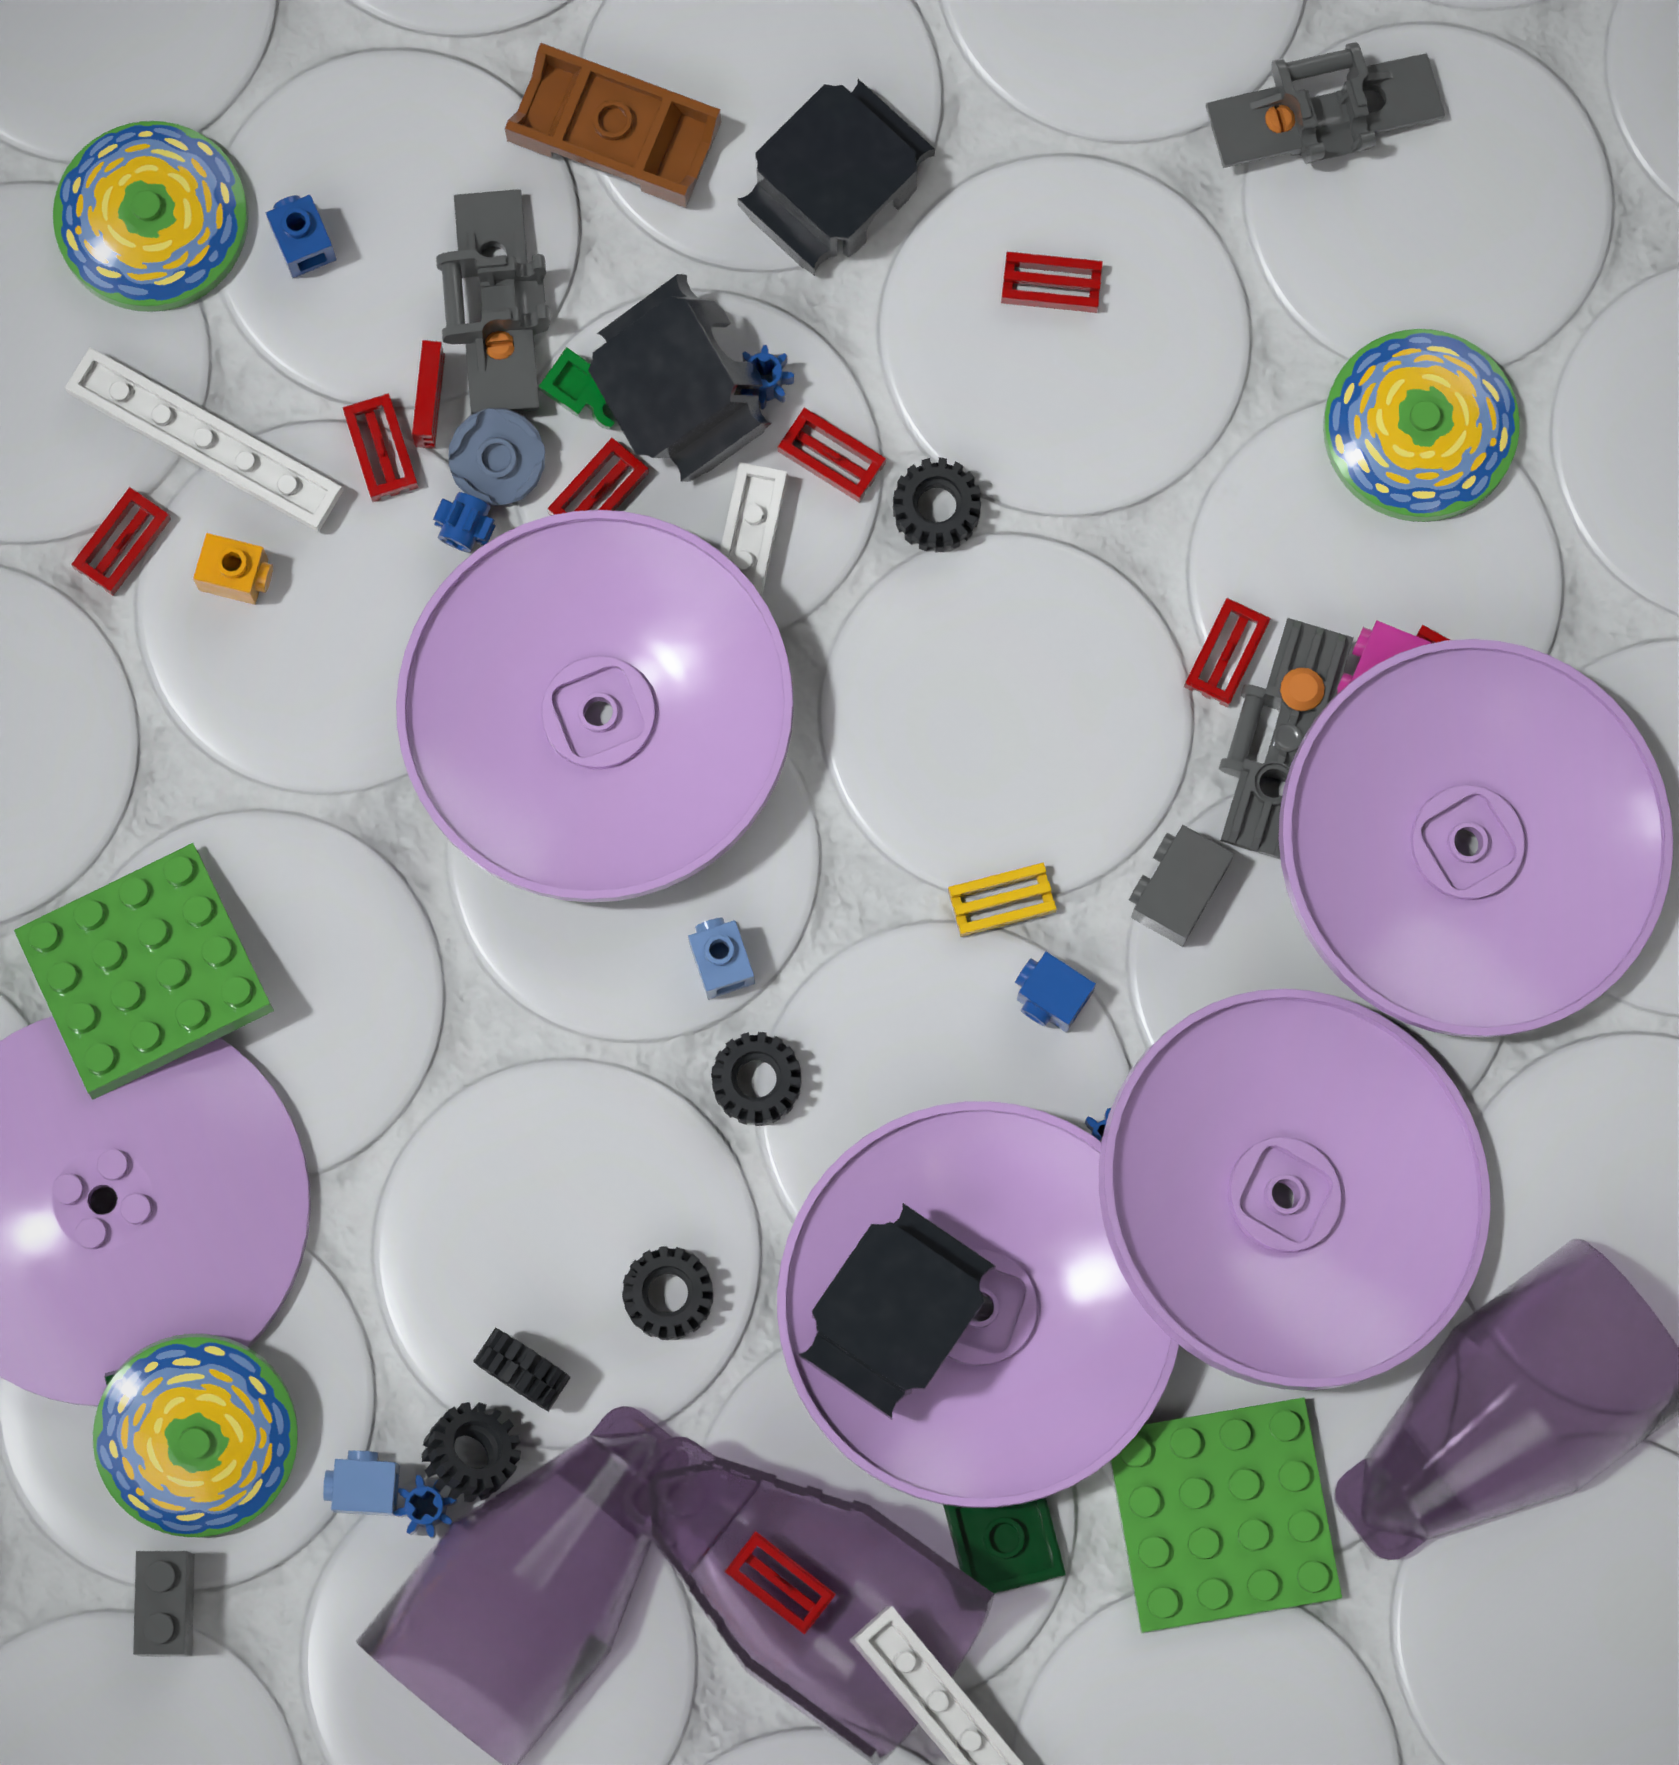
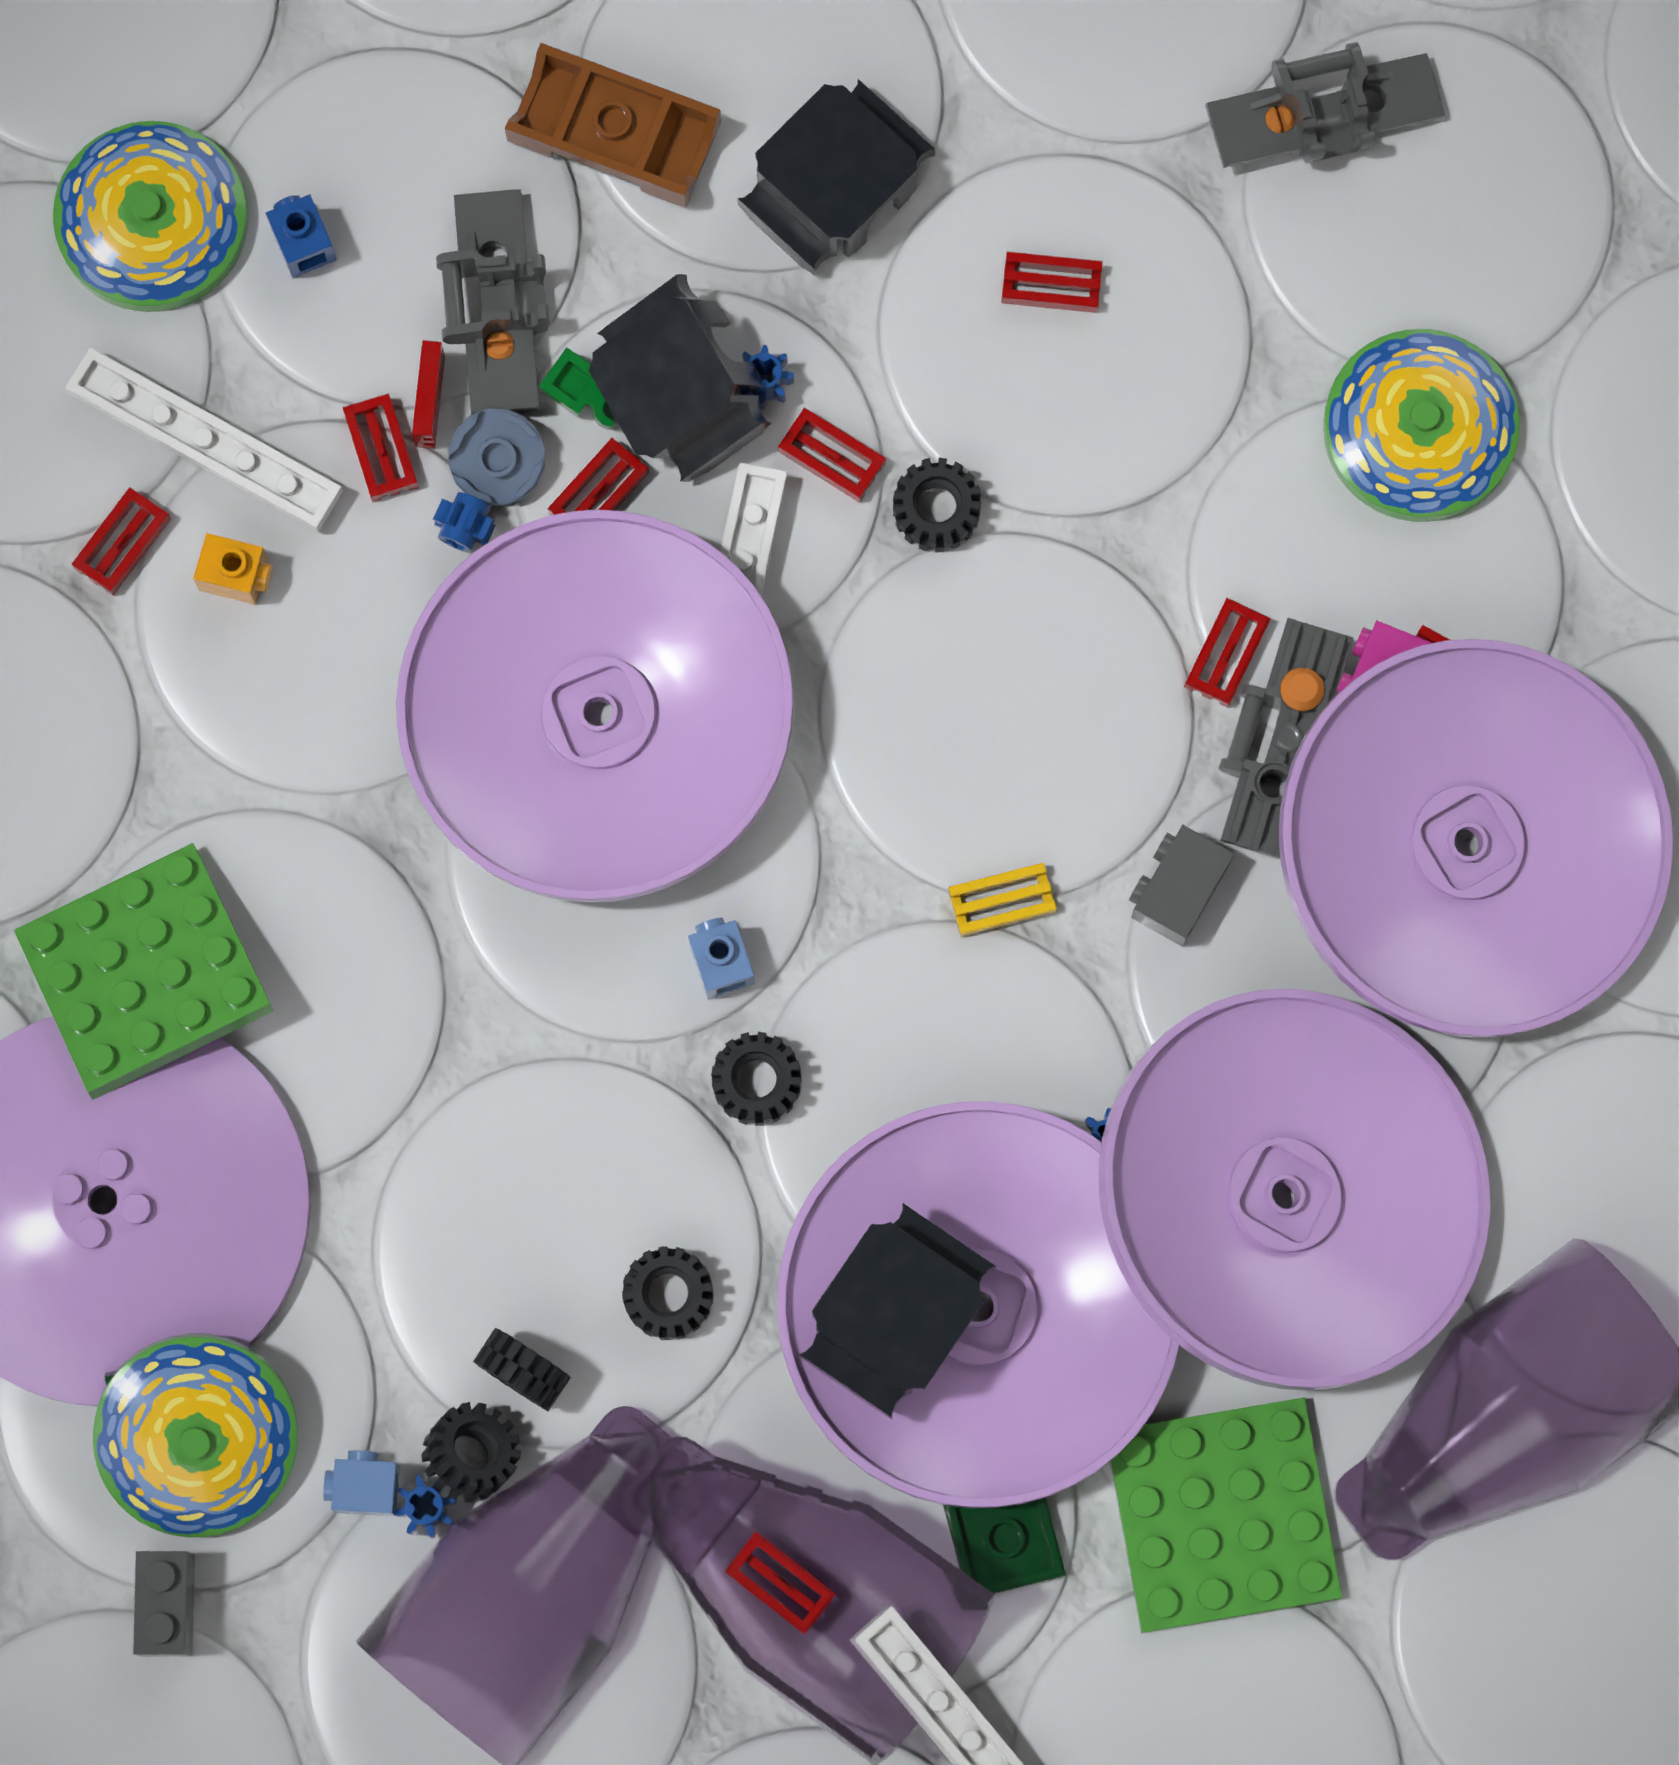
(1052, 992): blue brick -> none

